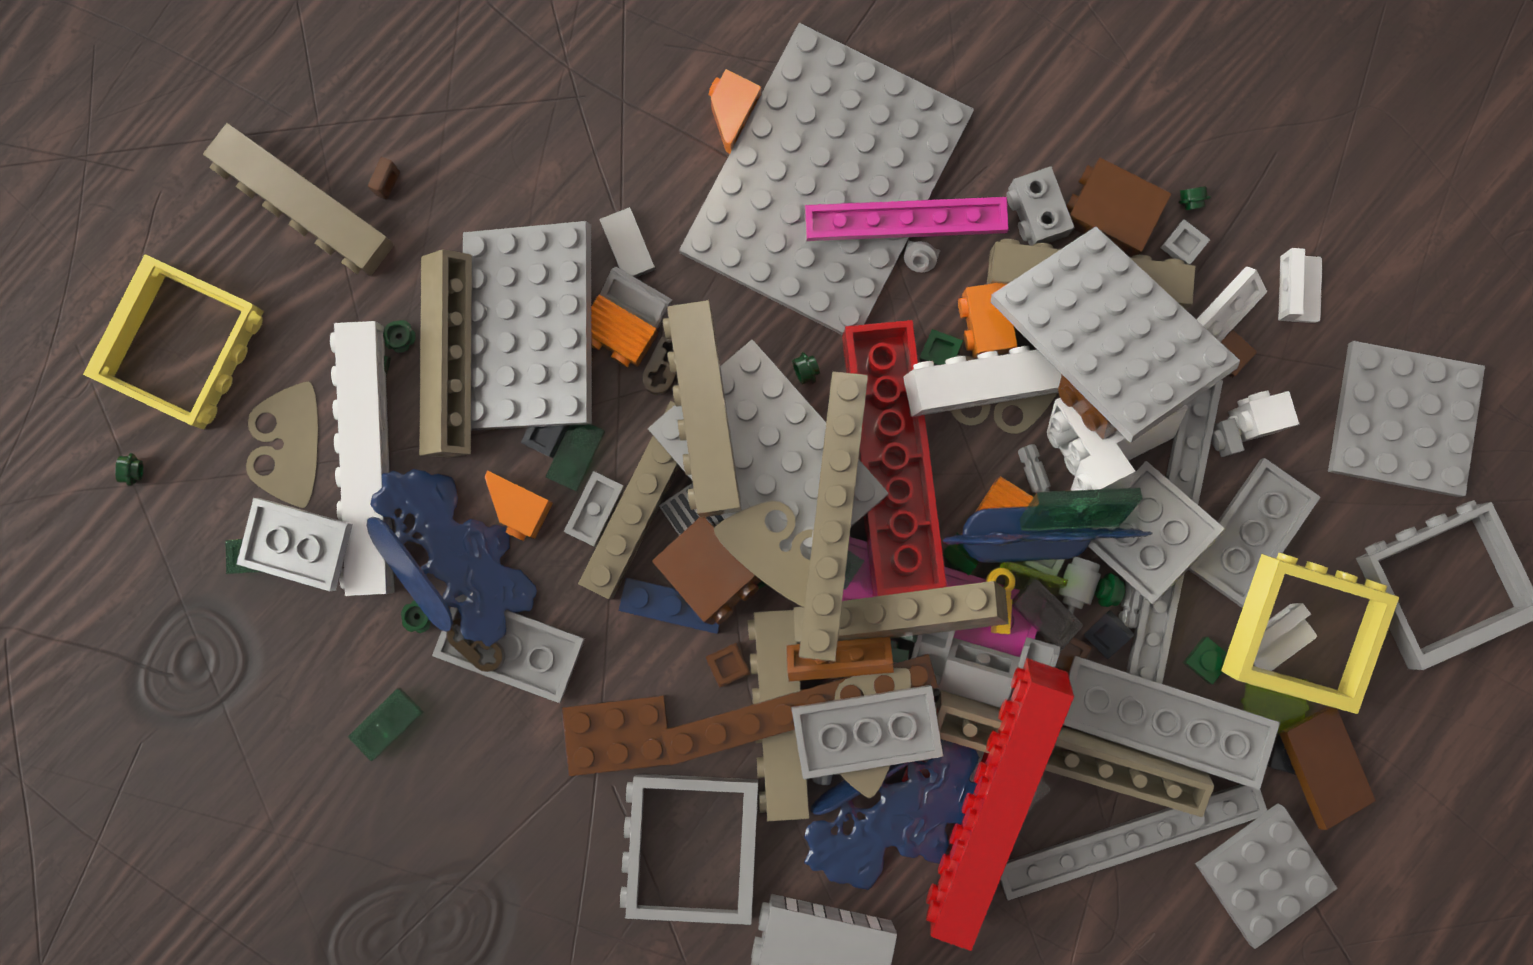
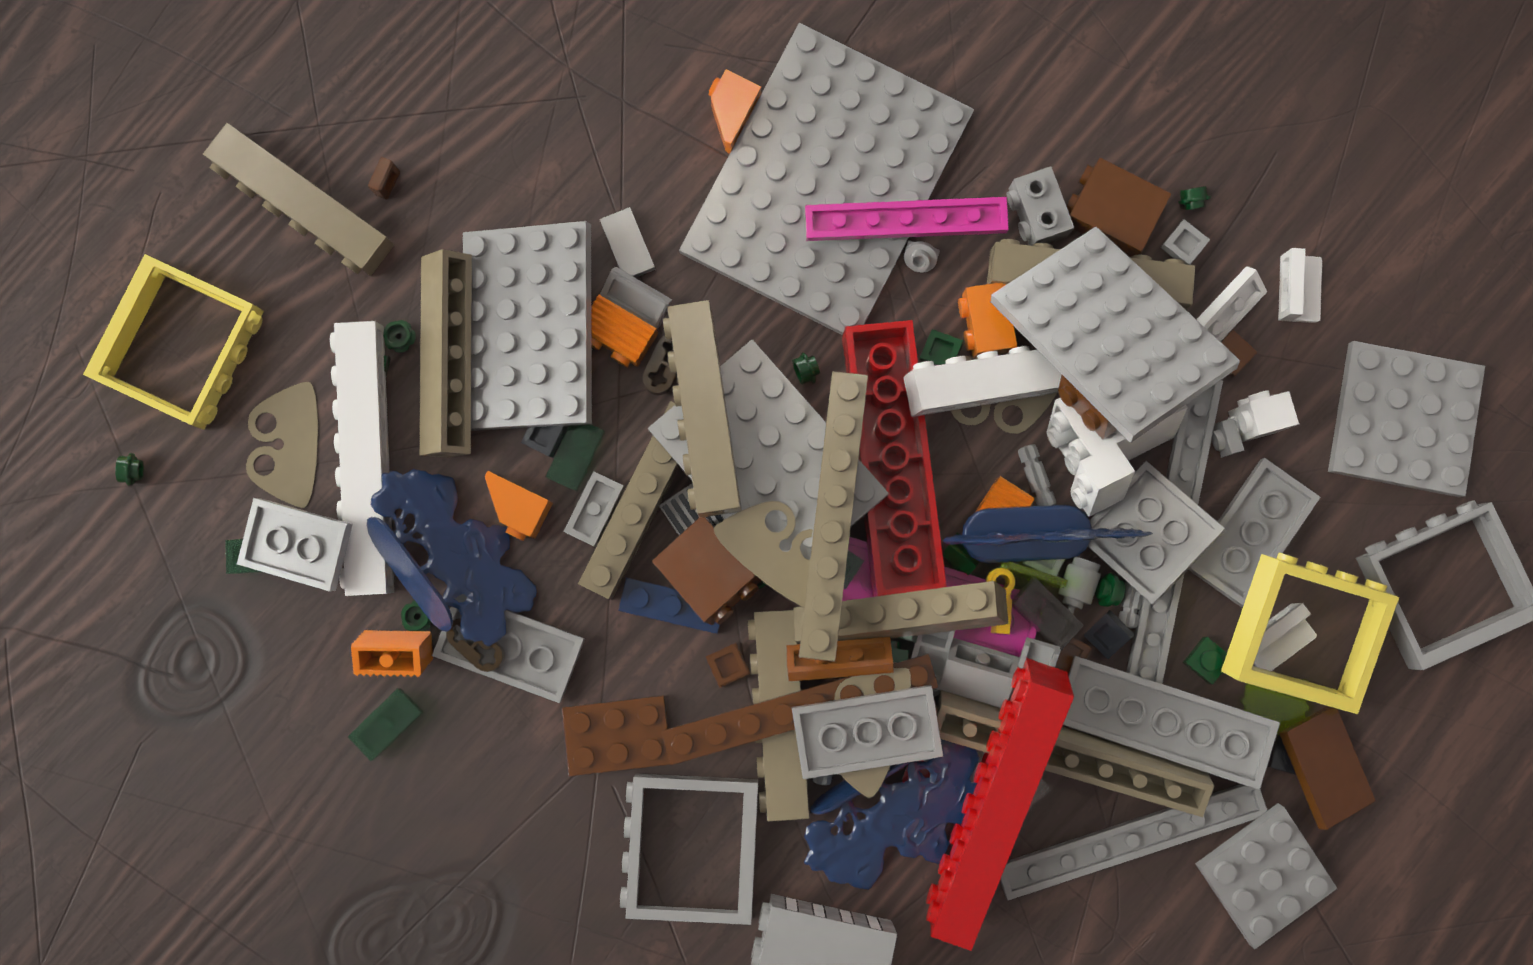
(392, 653): none -> orange brick
(1080, 509): clear green tile -> none

